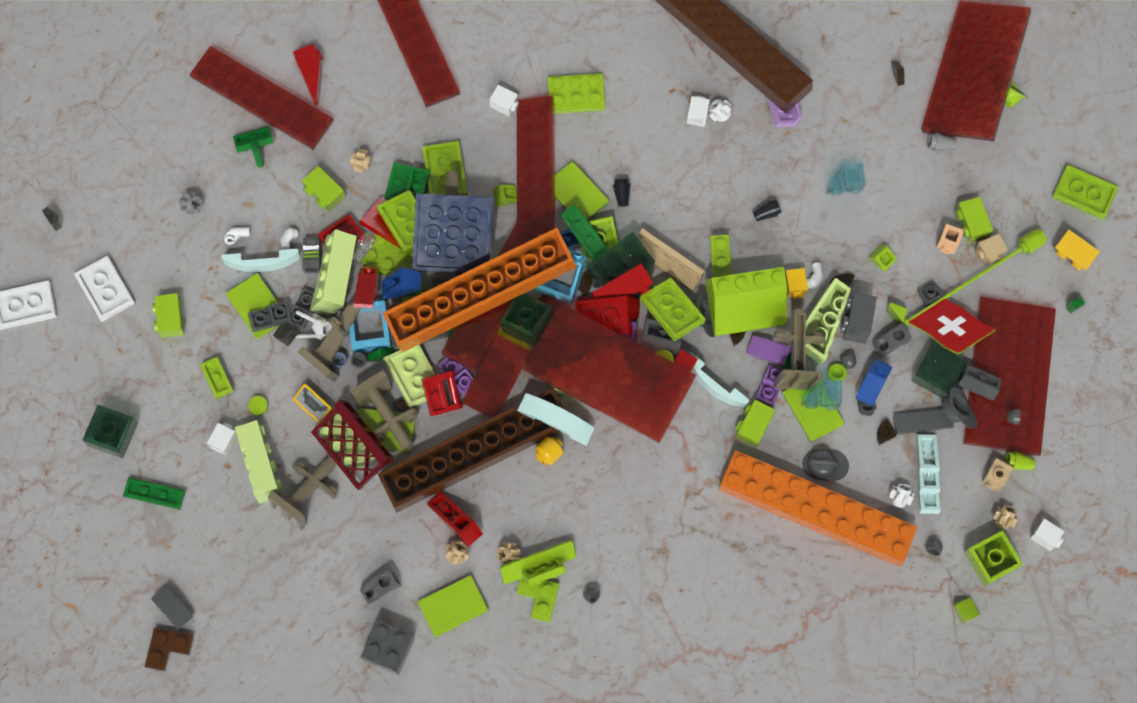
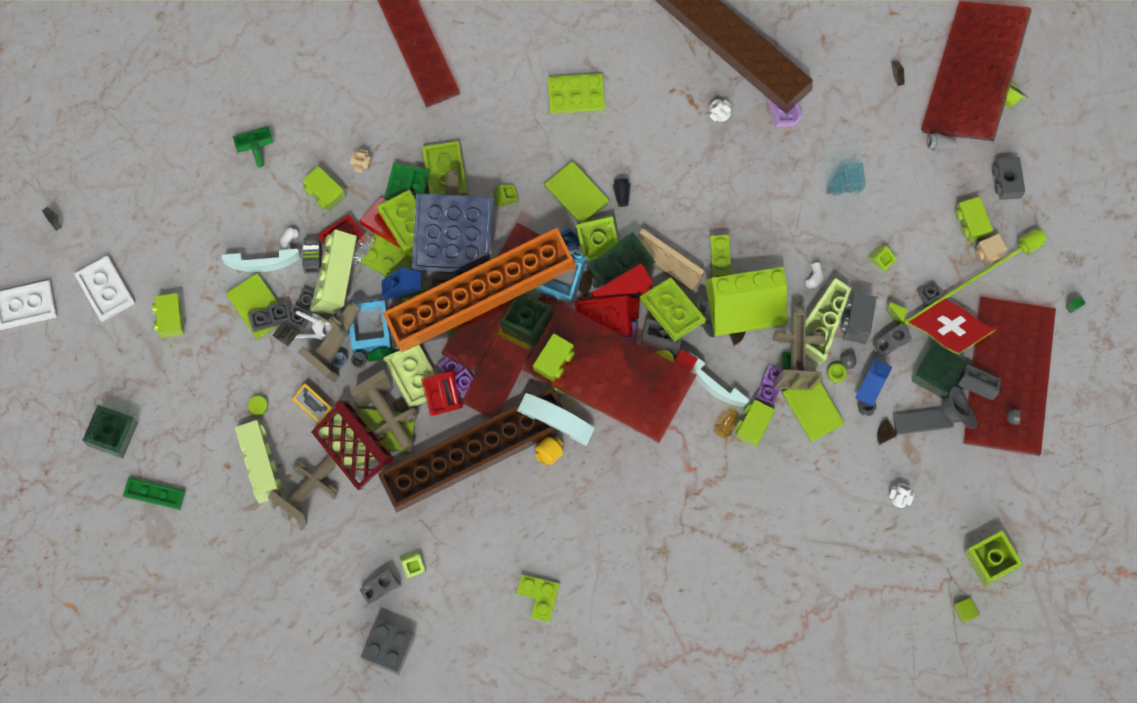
(163, 643): reddish brown plate -> none
(172, 607): dark grey slope -> none
(190, 202): light grey gear -> none
(216, 378): lime plate -> none
(222, 438): white brick -> none
(235, 233): white arm -> none
(261, 98): clear red plate -> none
(310, 68): red slope -> none
(367, 287): red slope -> none
(412, 564): none -> lime slope
(452, 606): lime tile -> none
(455, 518): red slope -> none
(456, 552): tan gear -> none
(504, 100): white brick -> none
(508, 553): tan gear -> none
(536, 164): clear red plate -> none
(539, 565): lime bracket -> none
(554, 357): none -> lime brick
(583, 232): green tile -> none
(591, 594): dark grey hinge -> none
(698, 111): white brick -> none
(725, 426): none -> clear yellow cone
(767, 210): black cone -> none
(768, 350): medium lavender slope -> none
(796, 283): yellow brick -> none
(818, 508): orange brick -> none
(825, 394): clear light blue slope -> none
(825, 465): dark grey piece -> none
(844, 278): dark brown tile -> none
(928, 474): light aqua slope -> none
(934, 547): dark grey hinge -> none
(949, 239): light nougat brick -> none
(997, 475): tan brick -> none
(1005, 517): tan gear -> none
(1012, 168): none -> dark grey brick
(1020, 461): lime cone -> none
(1048, 535): white brick -> none
(1076, 250): yellow brick -> none
(1085, 192): lime tile -> none

